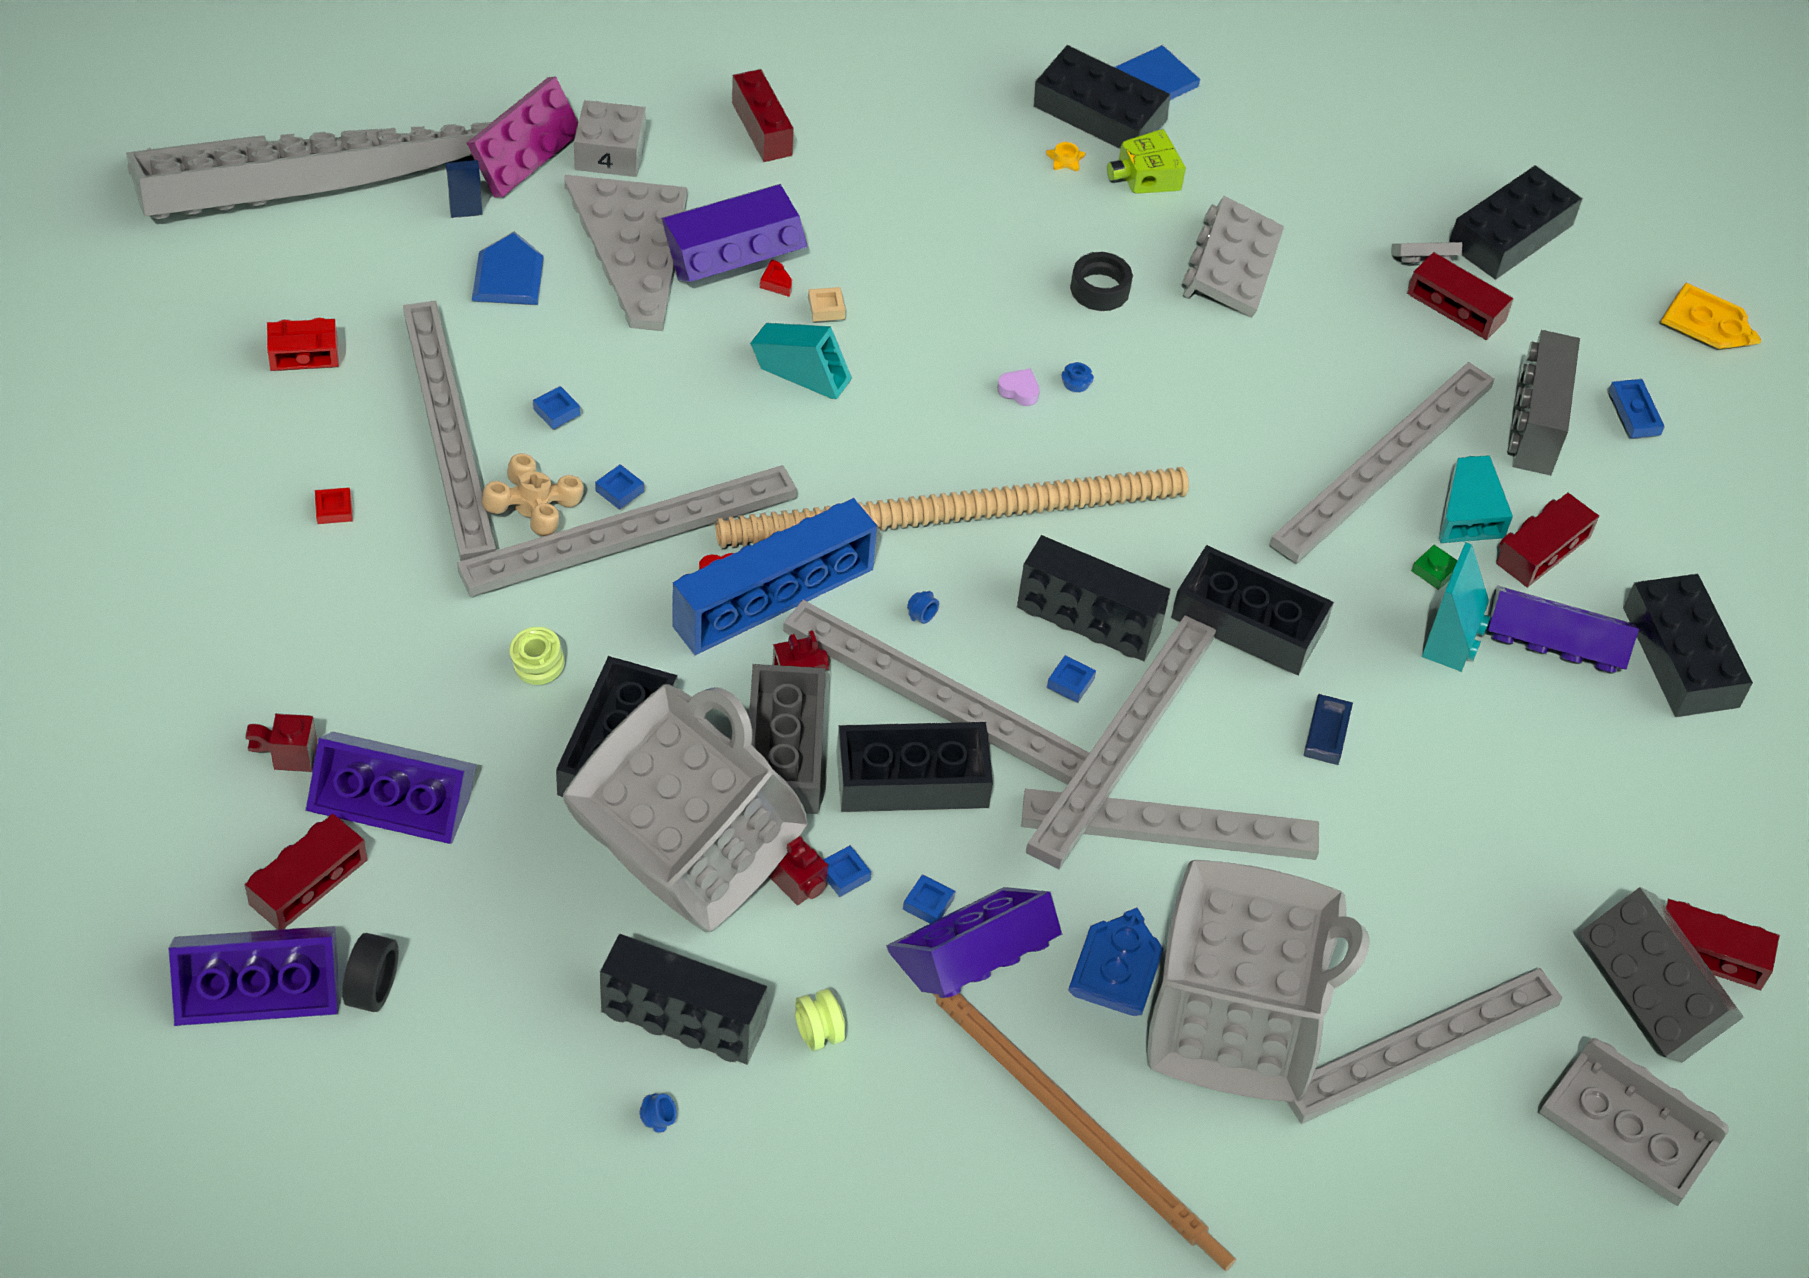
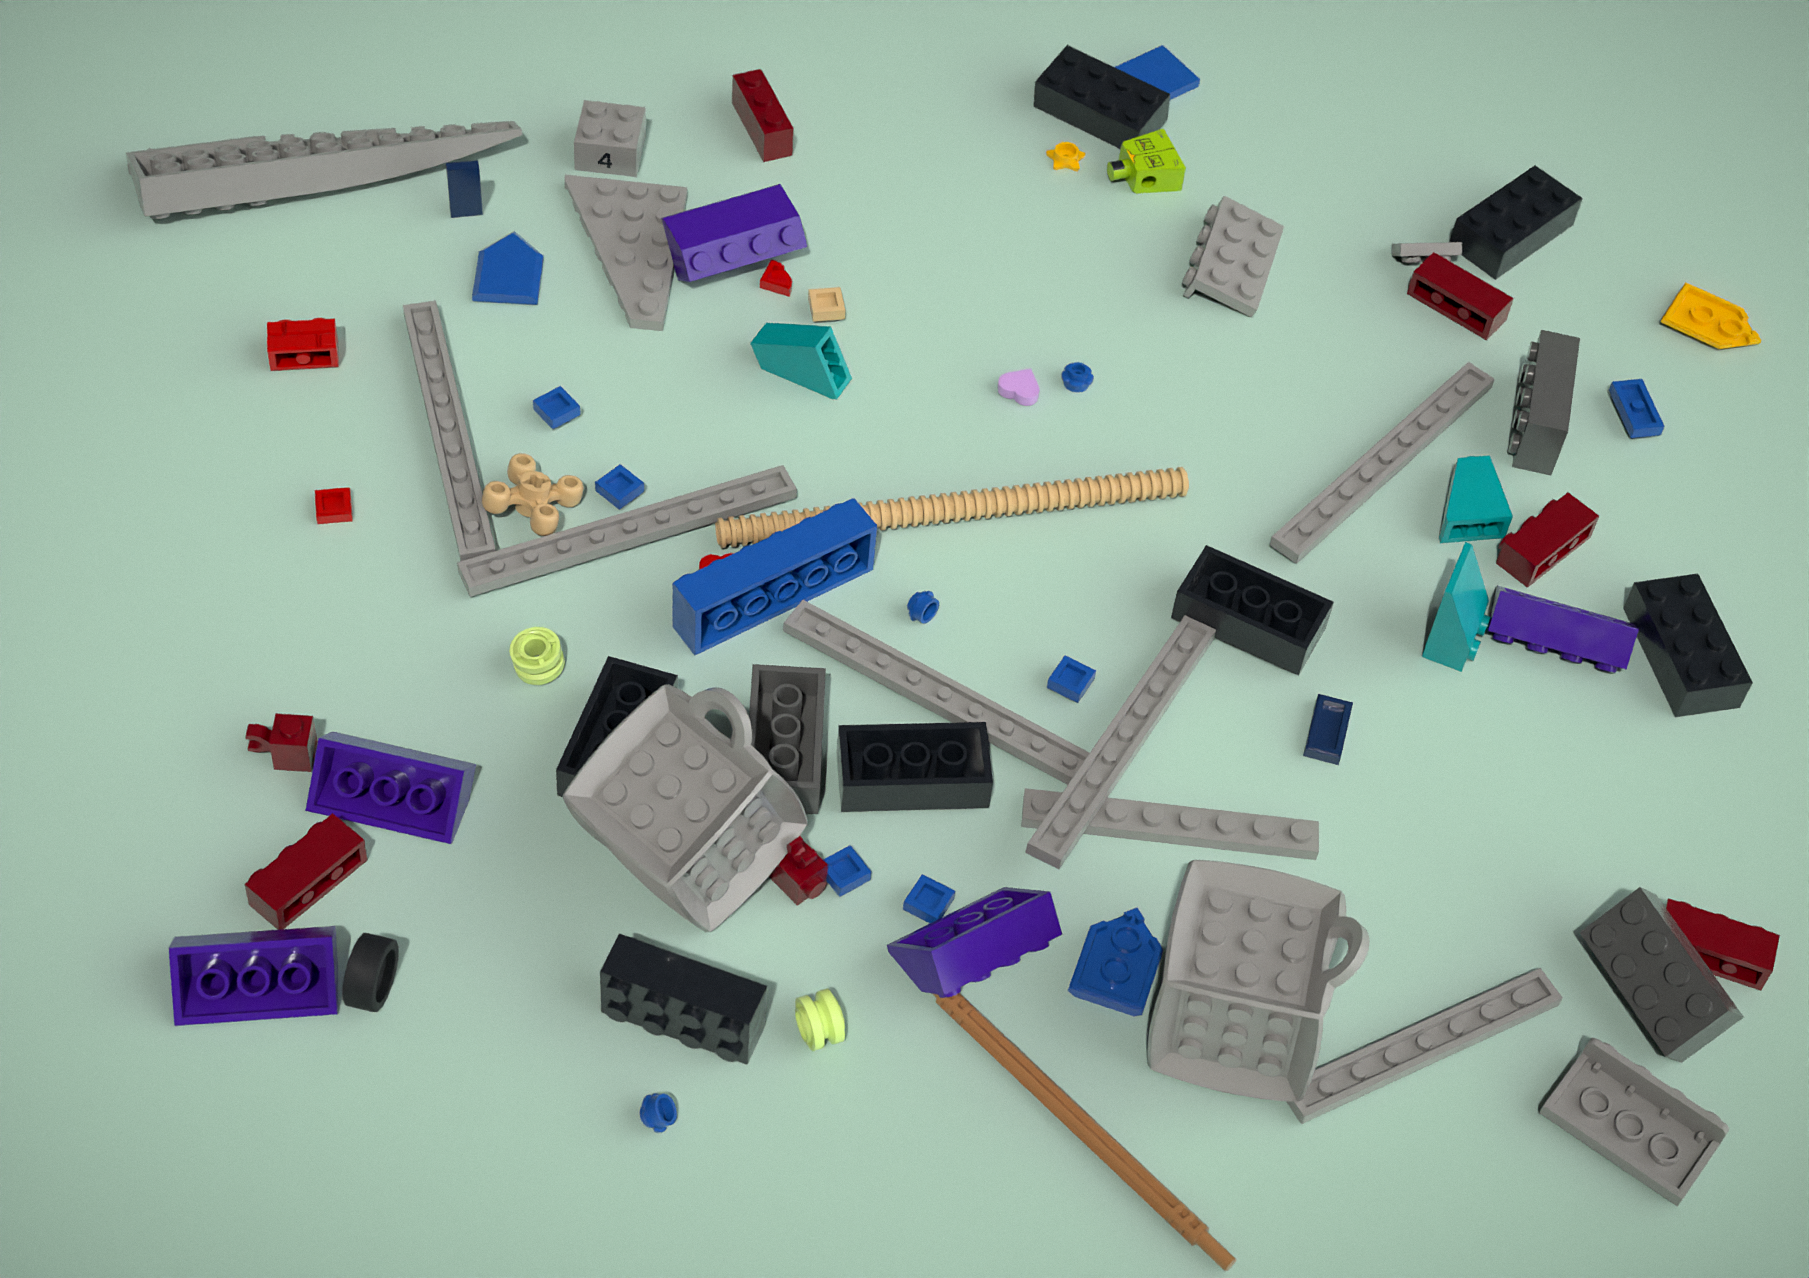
(524, 137): magenta plate -> none
(800, 653): dark red brick -> none
(1092, 598): black brick -> none
(1101, 264): black tyre -> none
(1435, 567): green plate -> none

